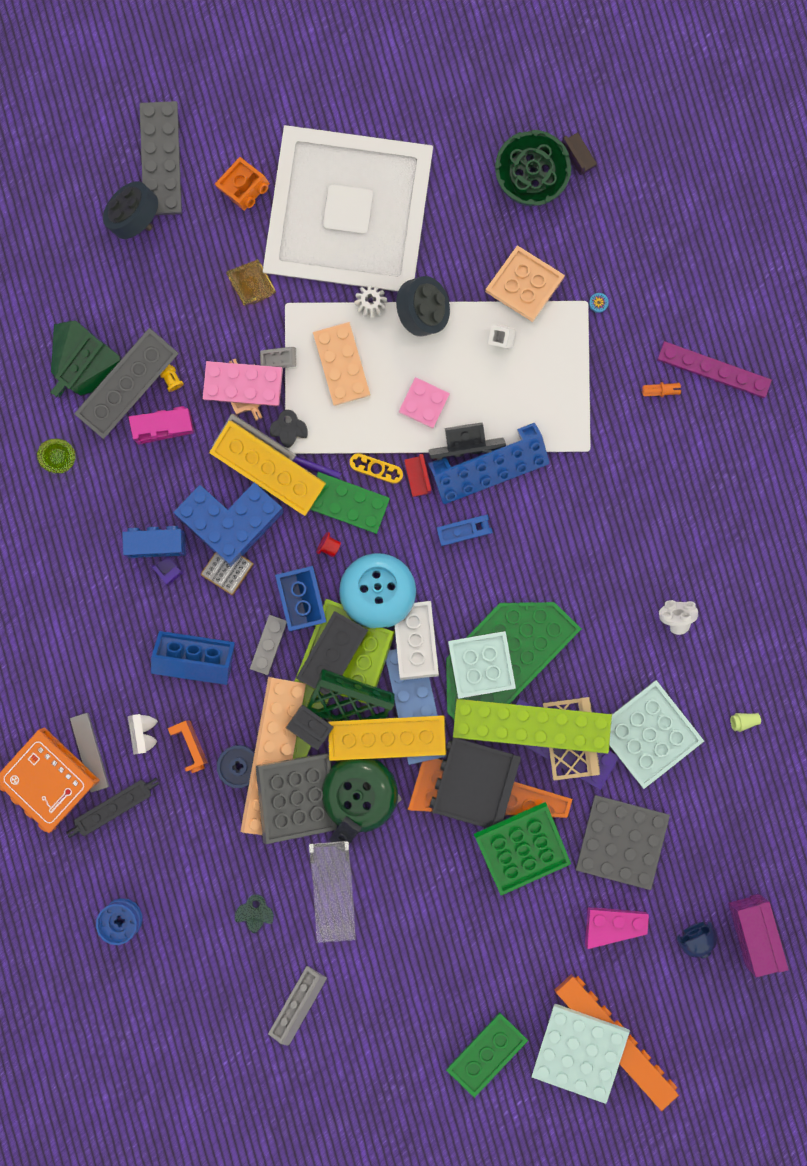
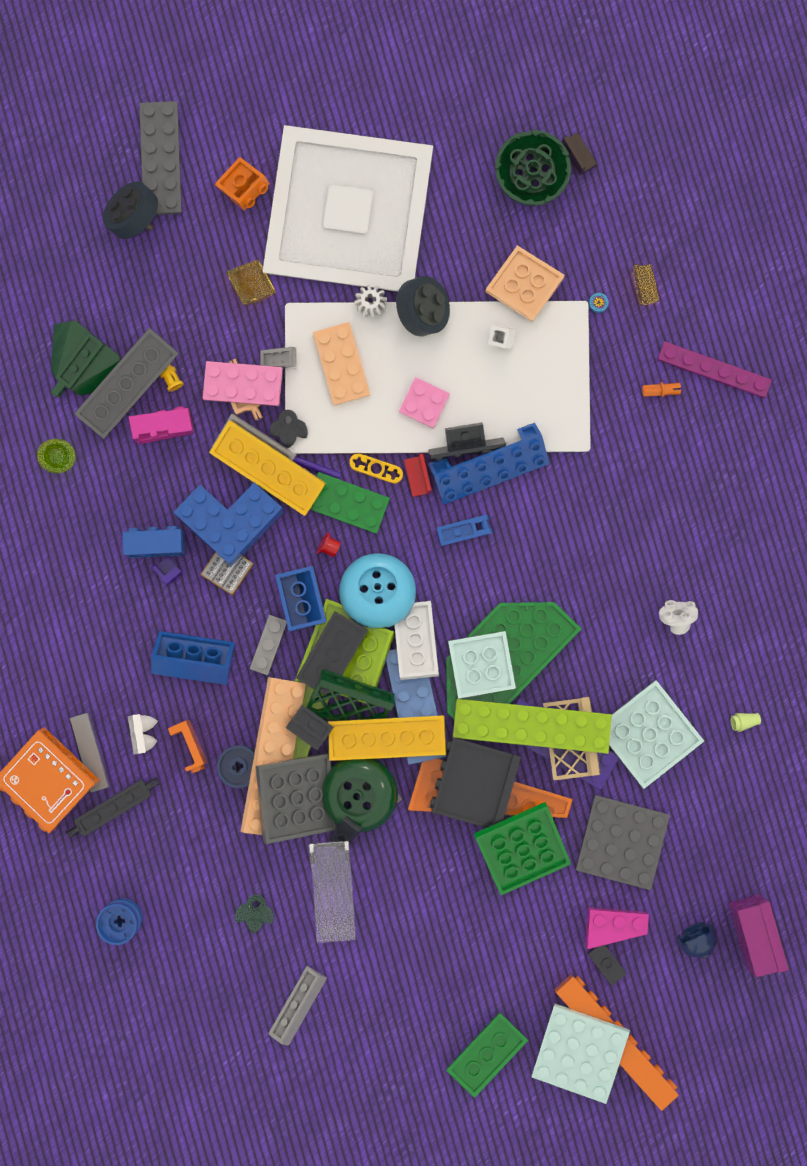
(607, 964): none -> black plate
(645, 284): none -> clear yellow panel

